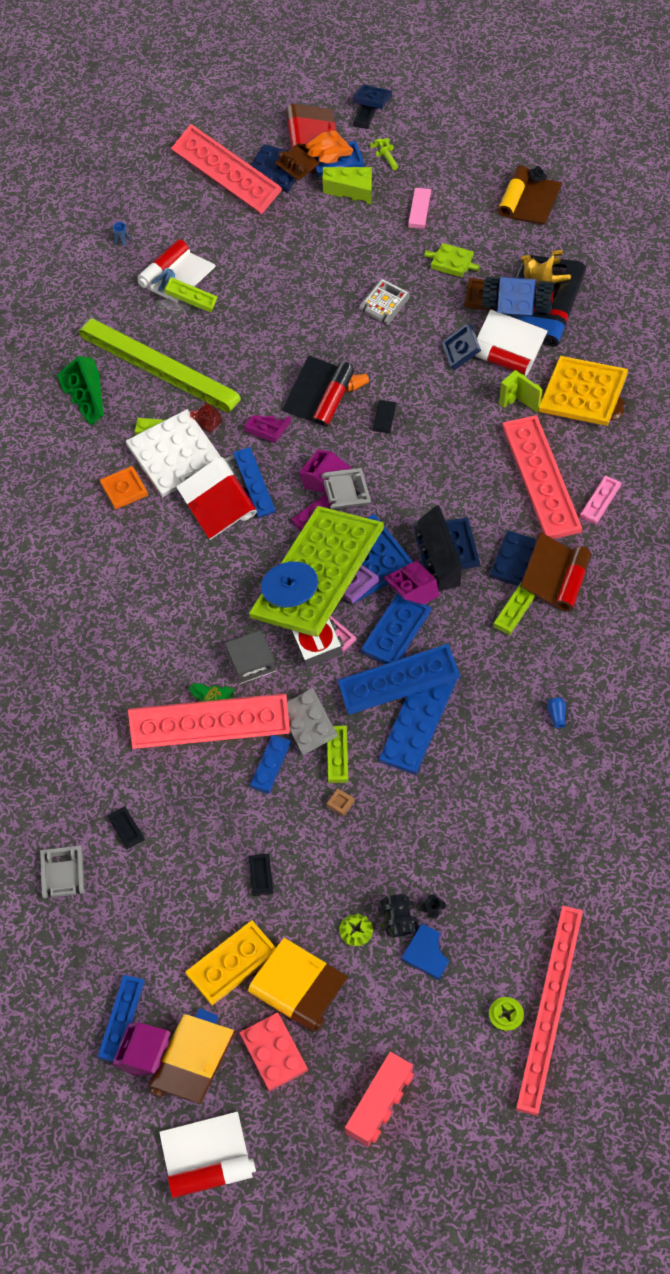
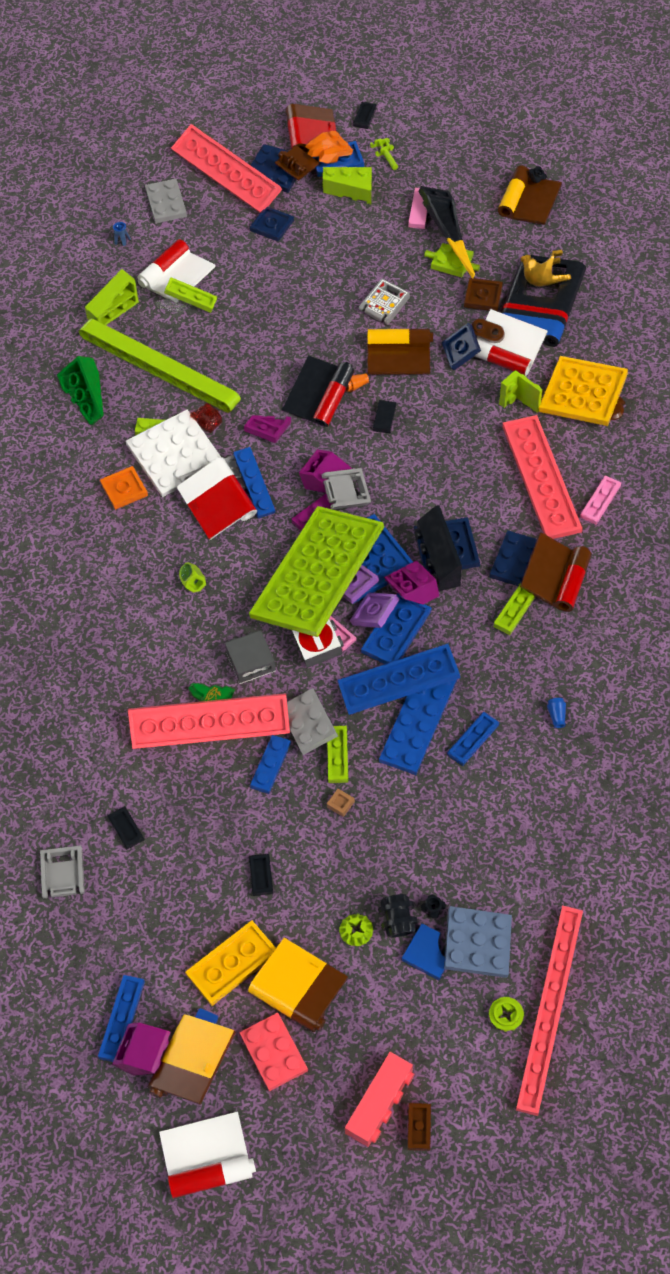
(113, 299): none -> lime wedge
(165, 275): flat silver piece -> none
(166, 200): none -> light grey plate
(192, 577): none -> lime rock
(271, 223): none -> dark blue tile
(302, 587): blue piece -> none
(372, 96): dark blue tile -> none
(374, 610): none -> medium lavender plate
(399, 351): none -> reddish brown door
(419, 1126): none -> reddish brown plate
(443, 211): none -> black plate
(473, 738): none -> blue tile
(478, 942): none -> sand blue plate
(487, 330): none -> reddish brown plate
(517, 295): brick -> none

